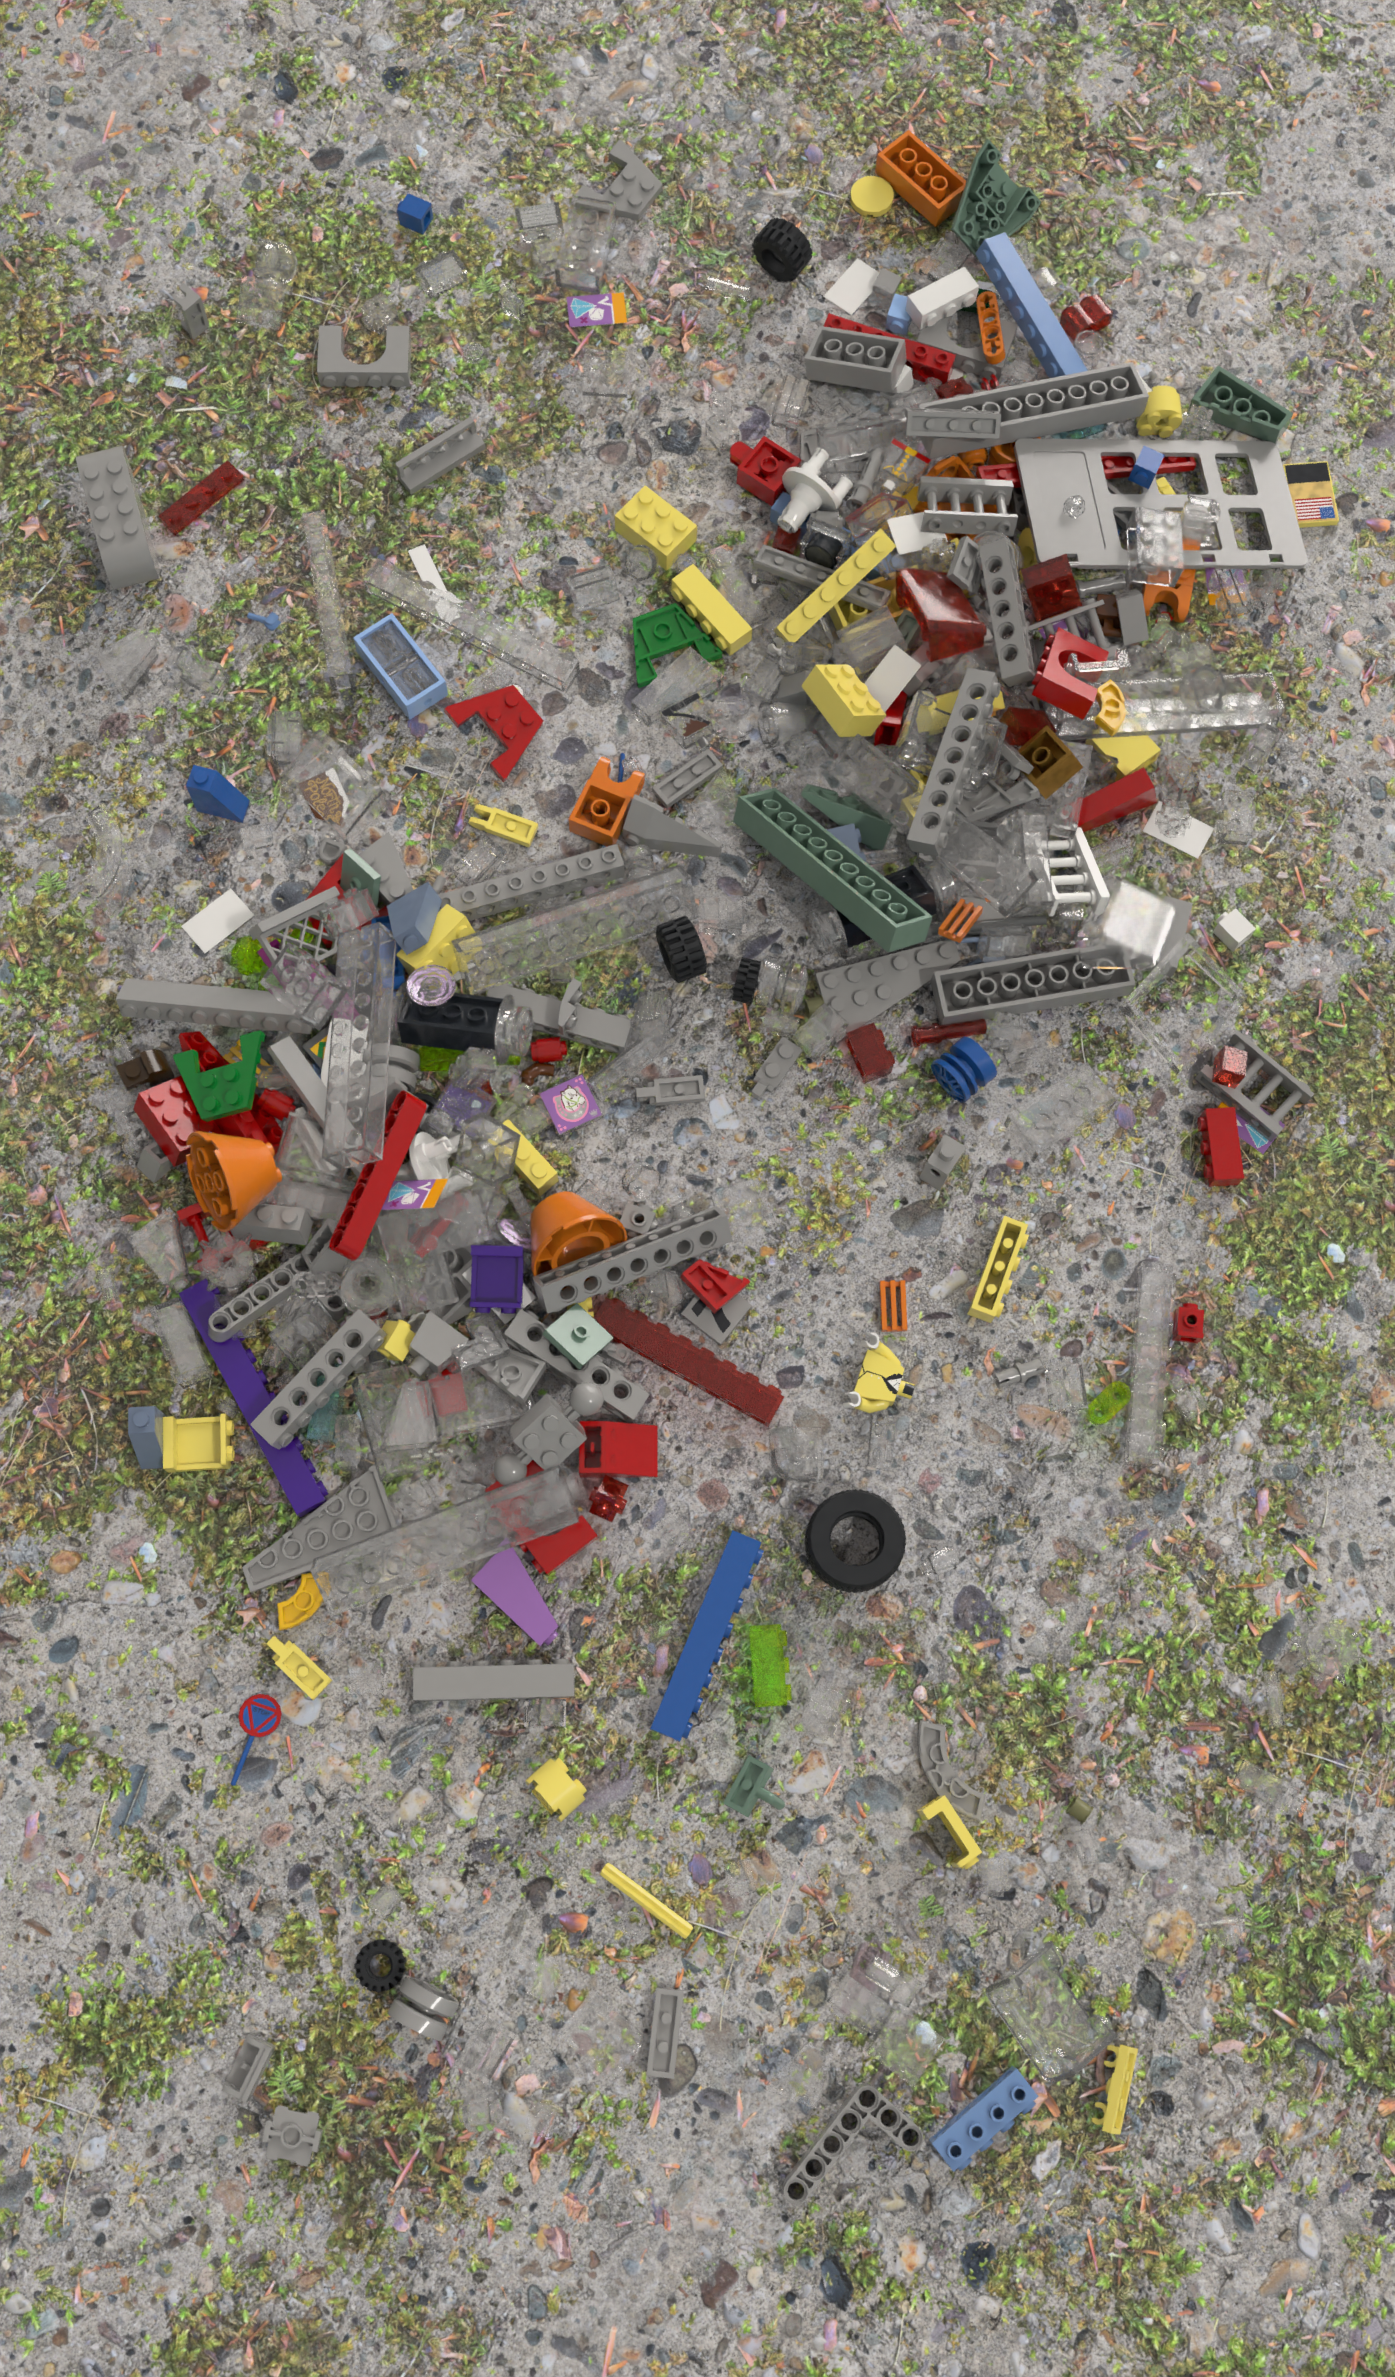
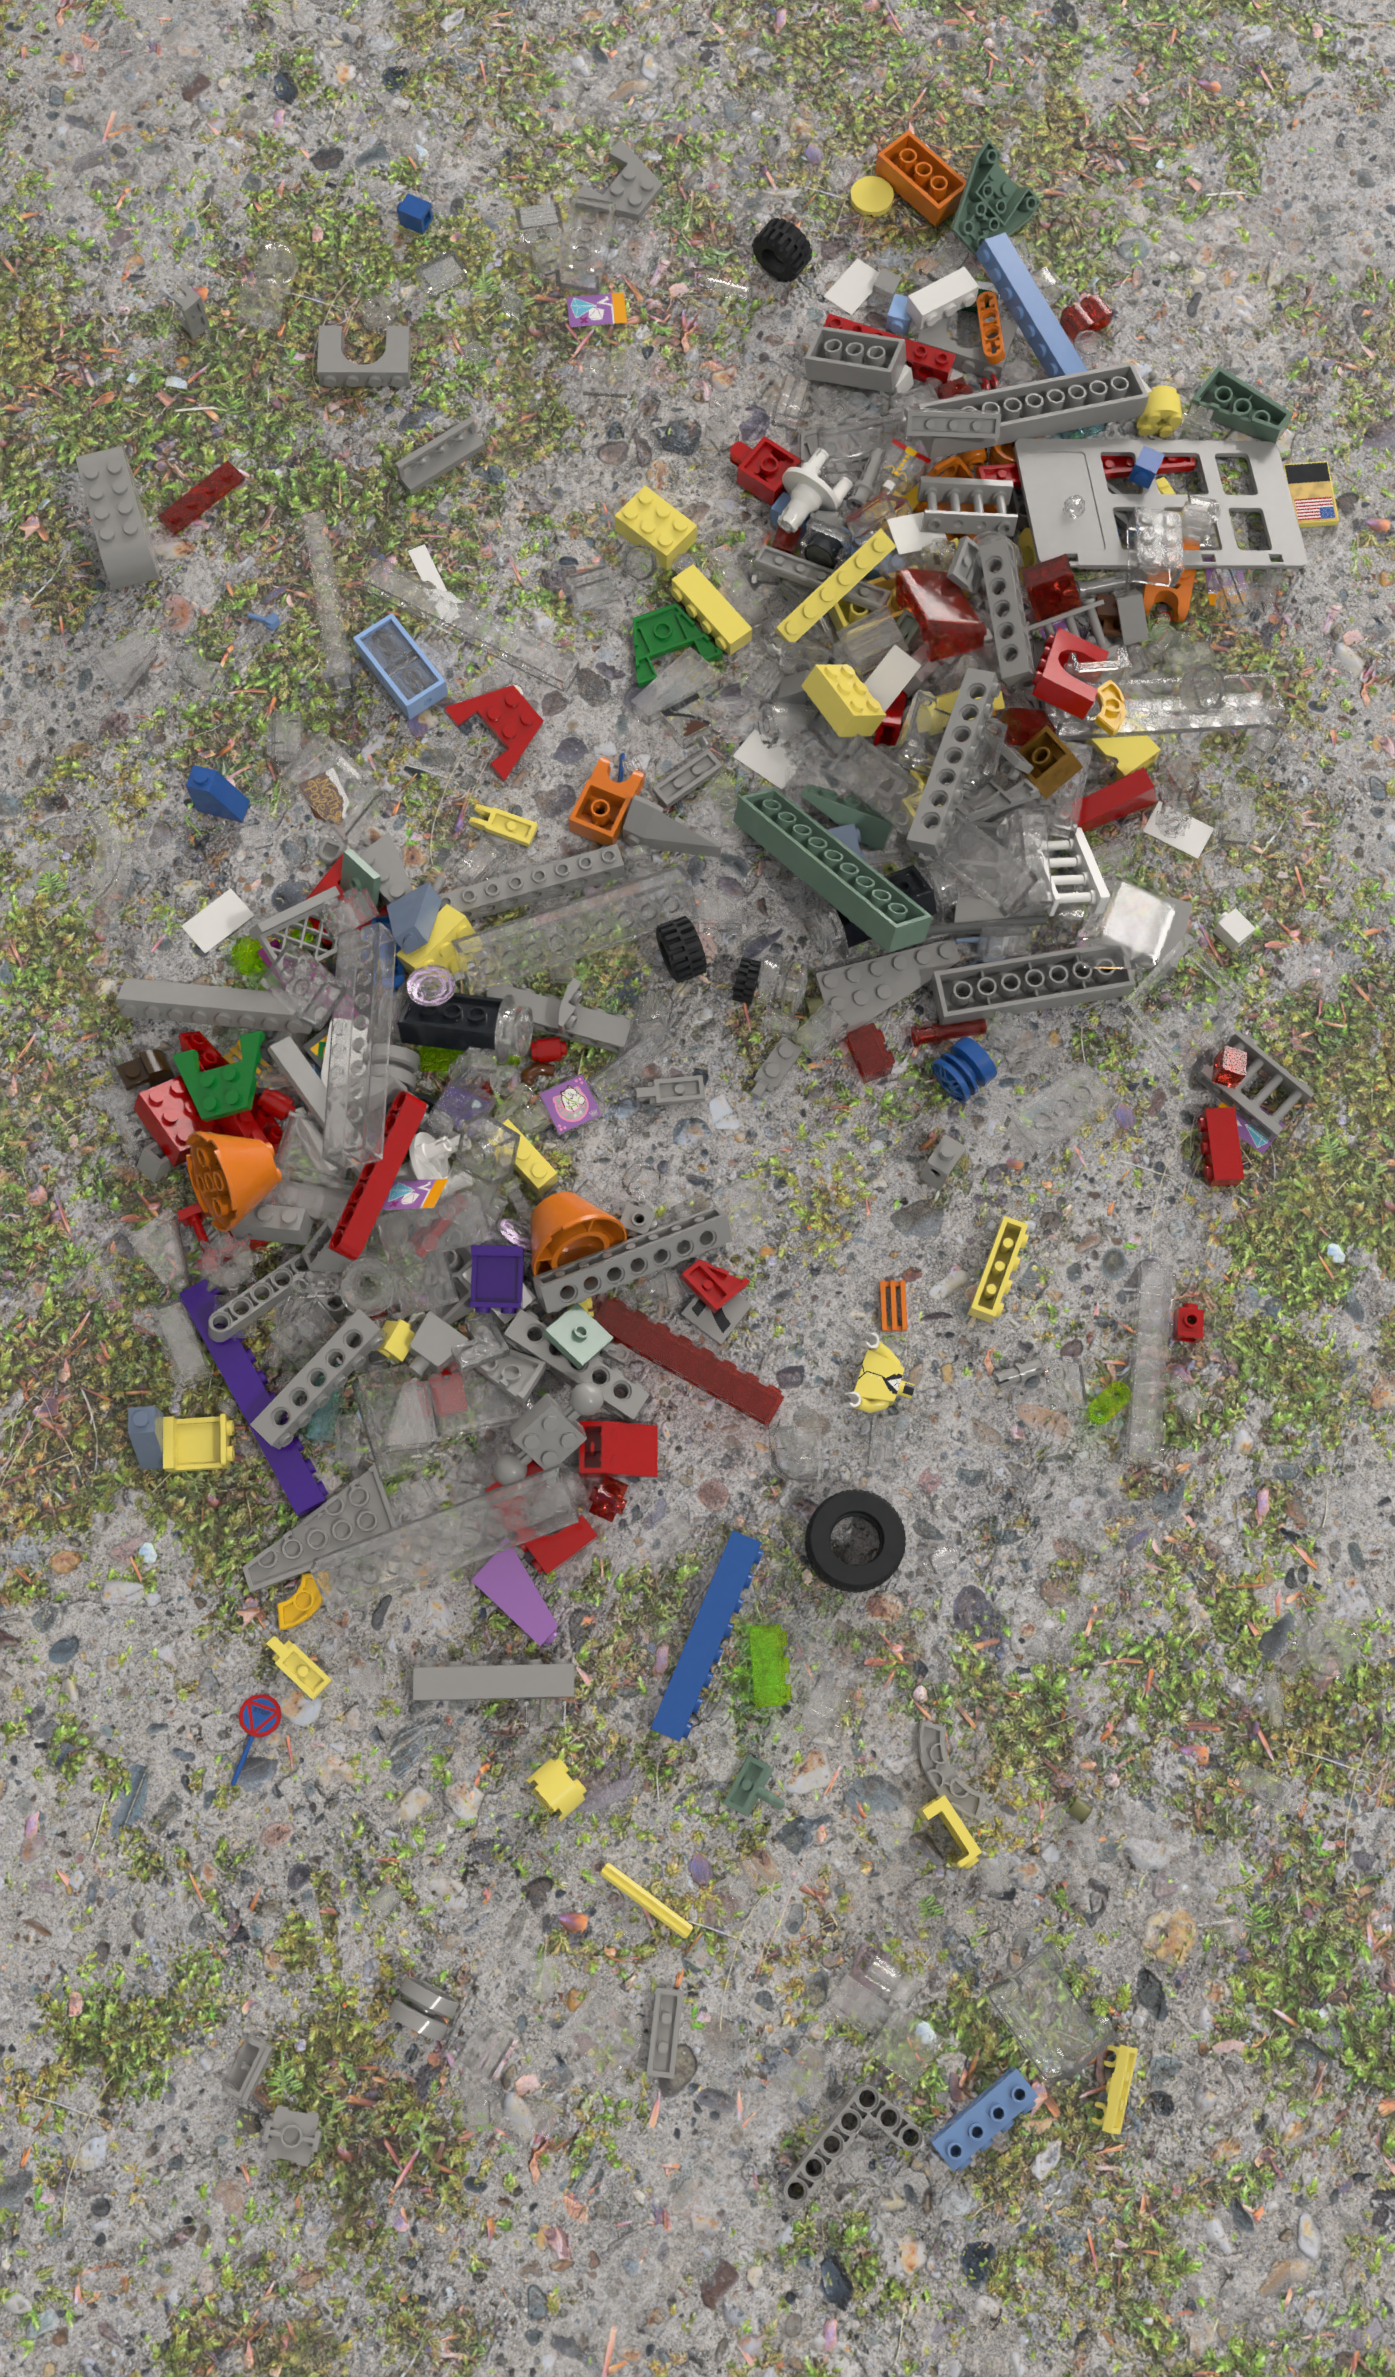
(363, 1971): black tyre -> none
(764, 761): none -> white sticker
(967, 908): orange tile -> none

